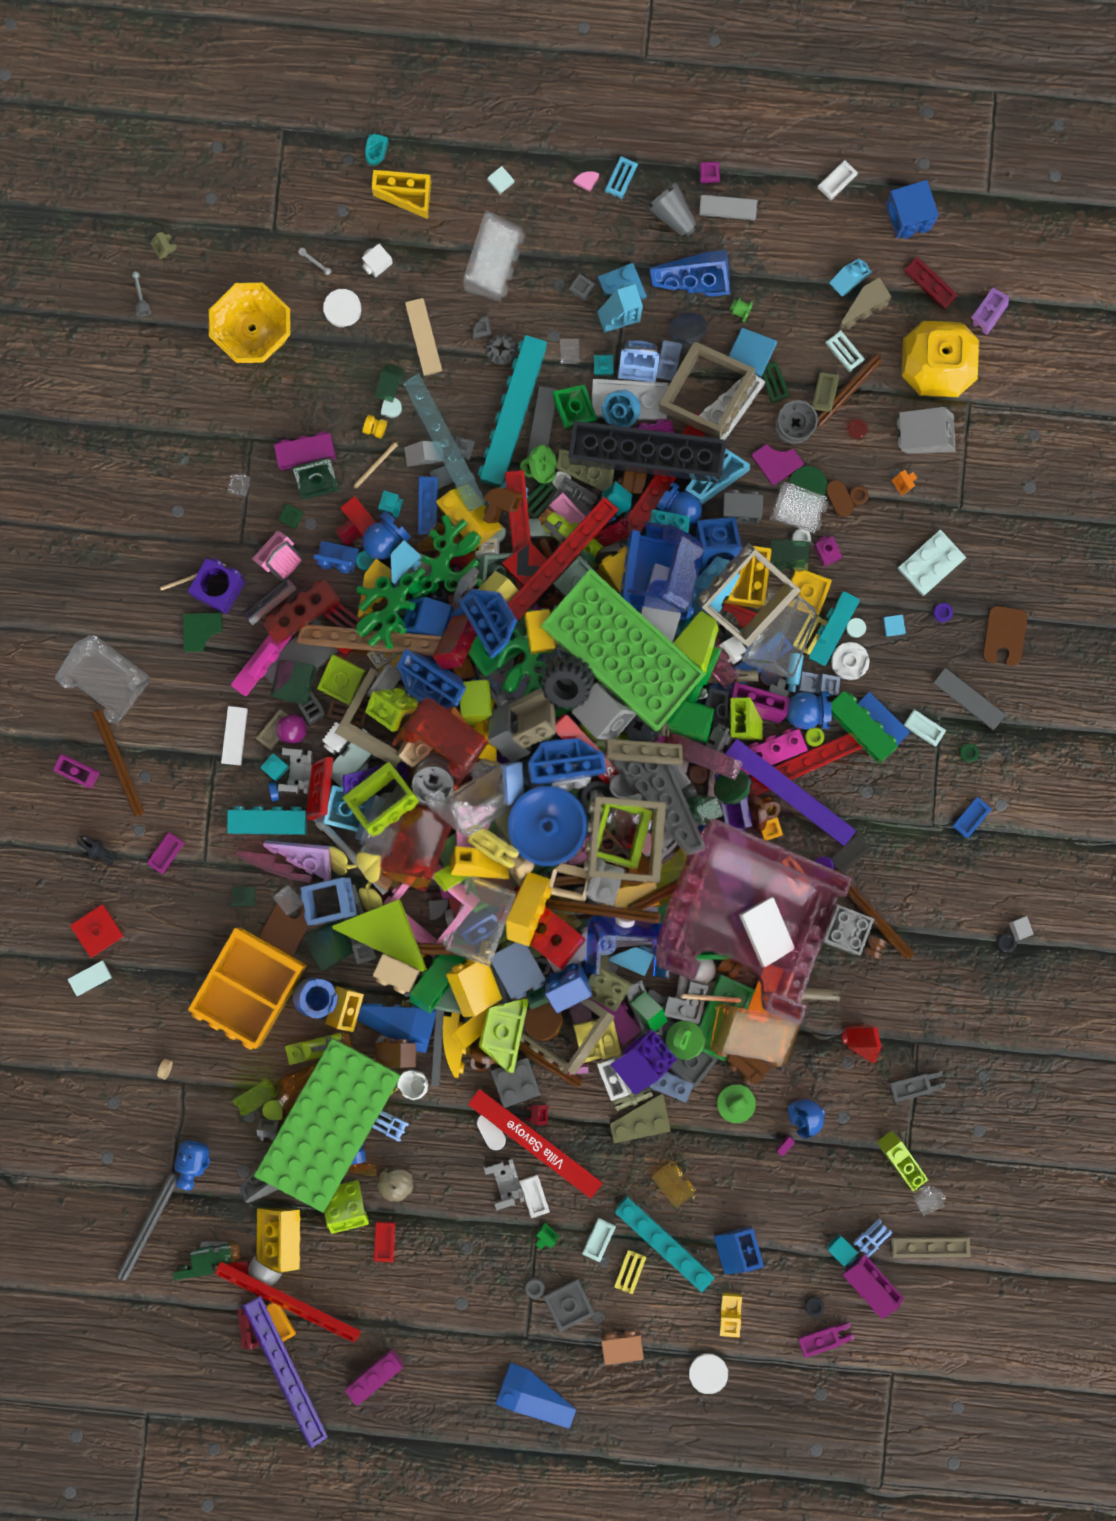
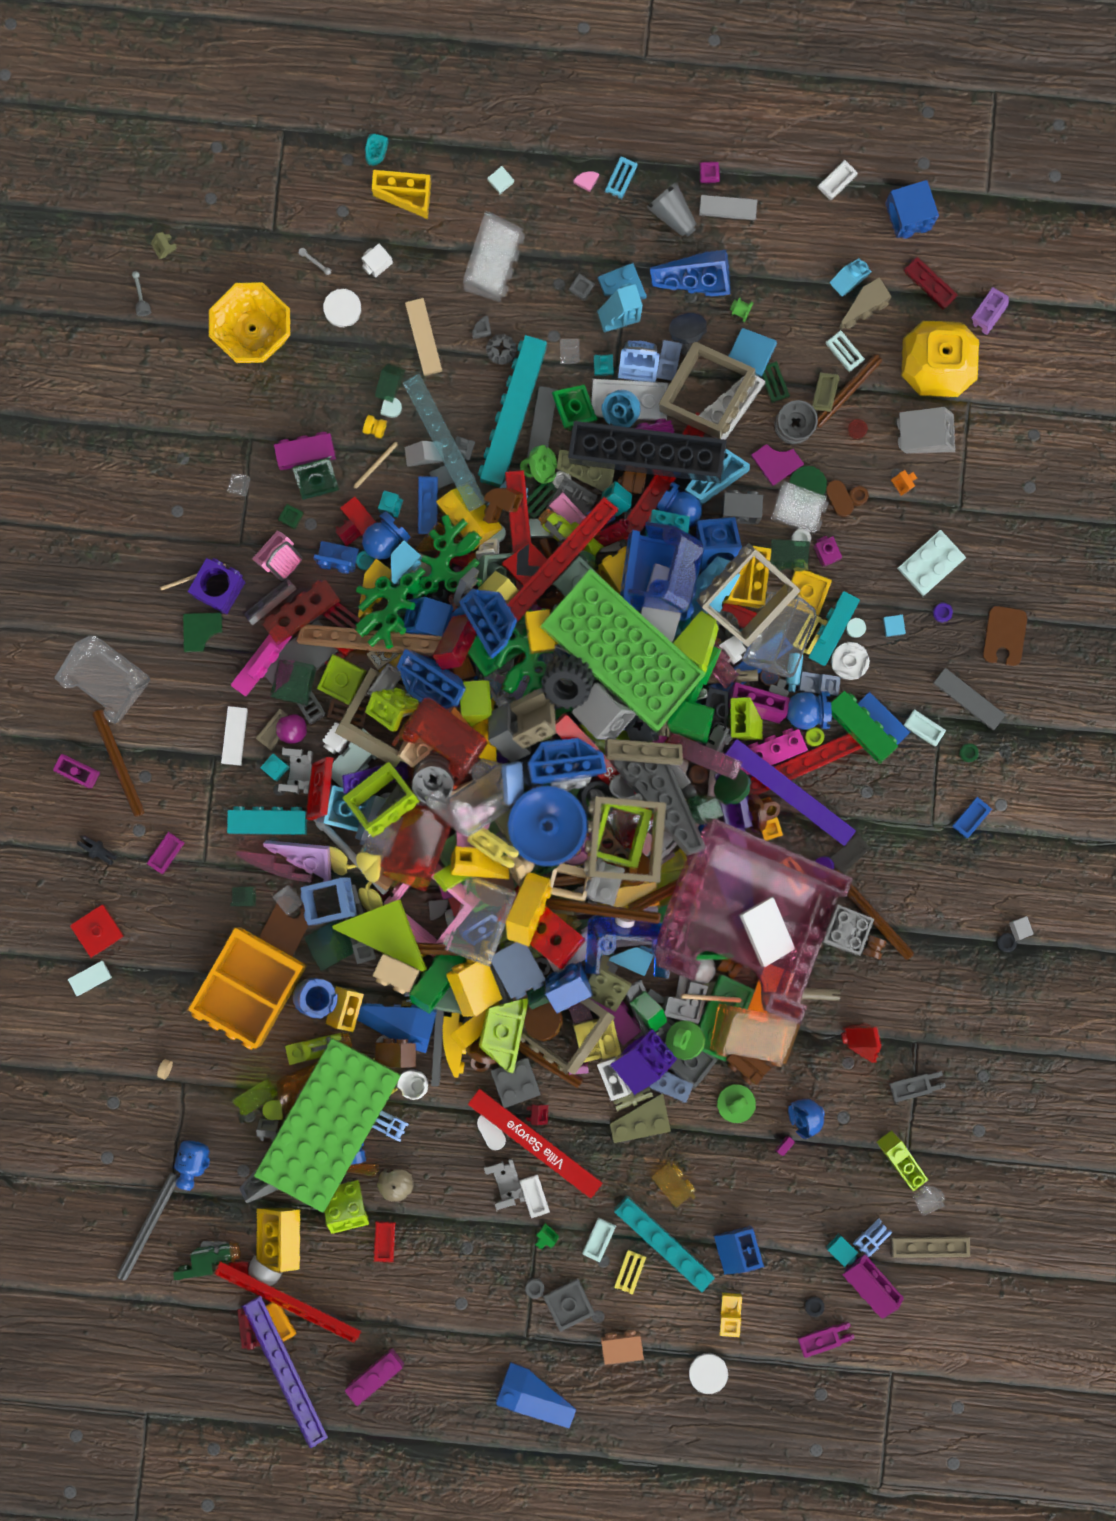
(273, 791): blue tile -> none

